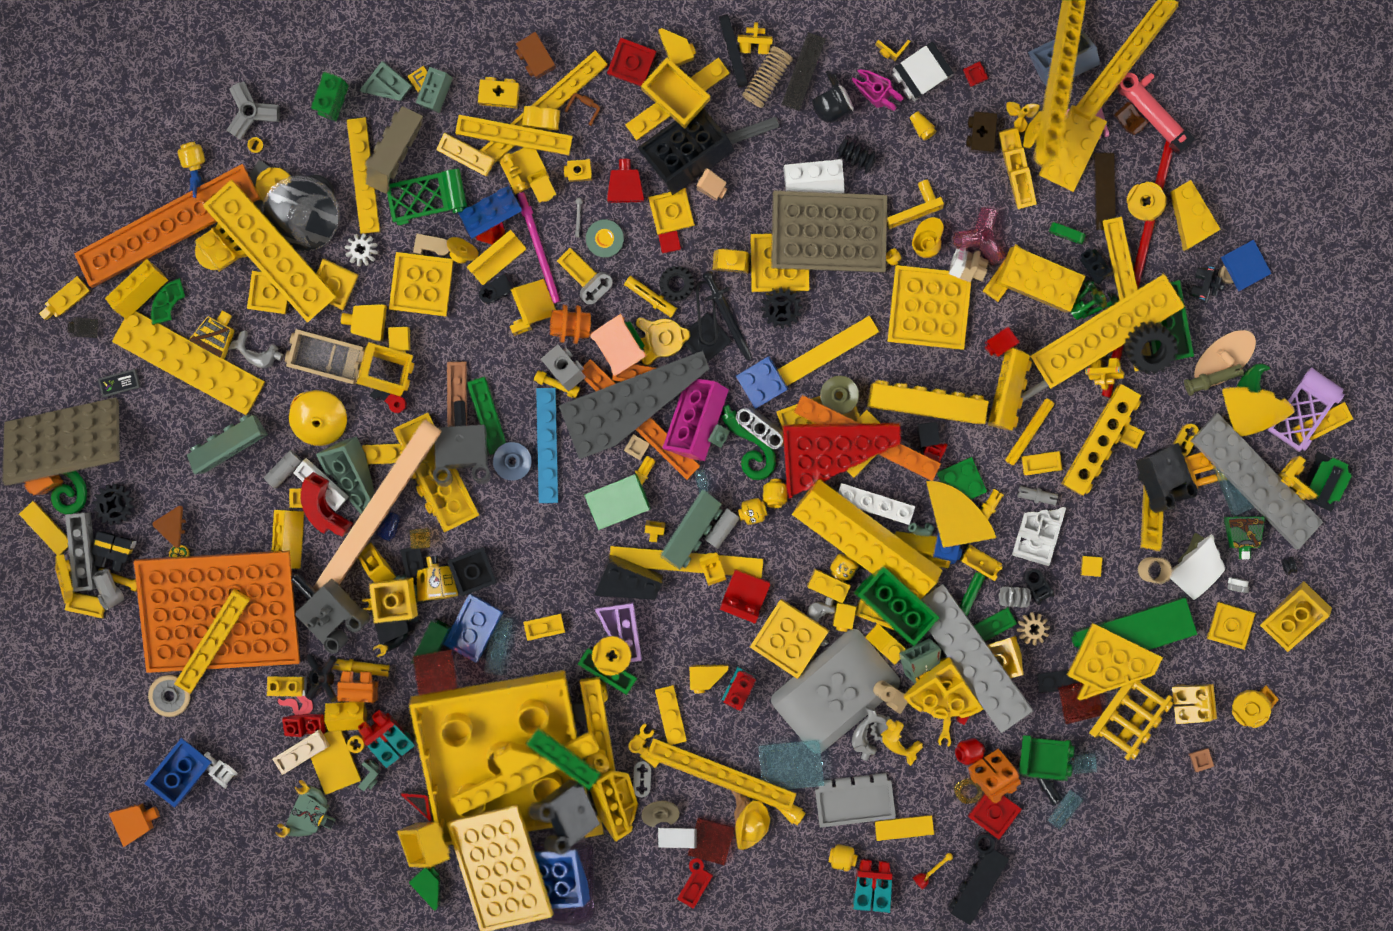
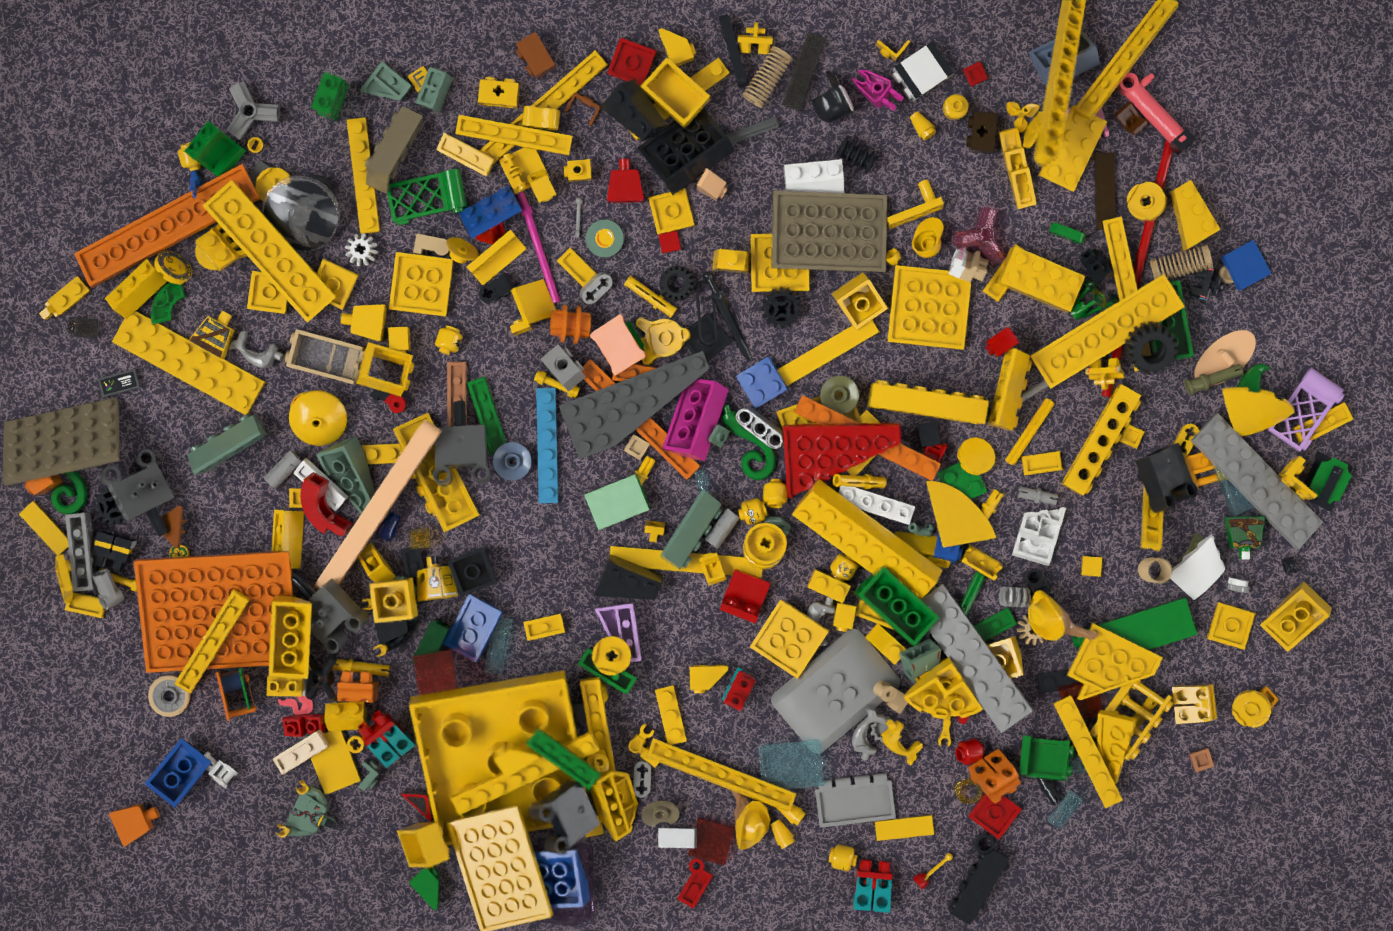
(141, 491): none -> dark grey piece
(173, 267): none -> tile
(214, 150): none -> green panel
(232, 682): none -> piece
(290, 637): none -> yellow slope
(448, 340): none -> yellow head
(634, 110): none -> black wedge
(760, 556): none -> yellow wheel
(779, 522): none -> sand green arm
(782, 834): none -> yellow cone
(859, 301): none -> yellow slope
(866, 481): none -> yellow pin
(955, 107): none -> yellow head
(976, 456): none -> yellow tile
(1051, 620): none -> yellow hat
(1088, 751): none -> yellow plate
(1114, 739): none -> yellow wing
(1207, 258): none -> tan piece

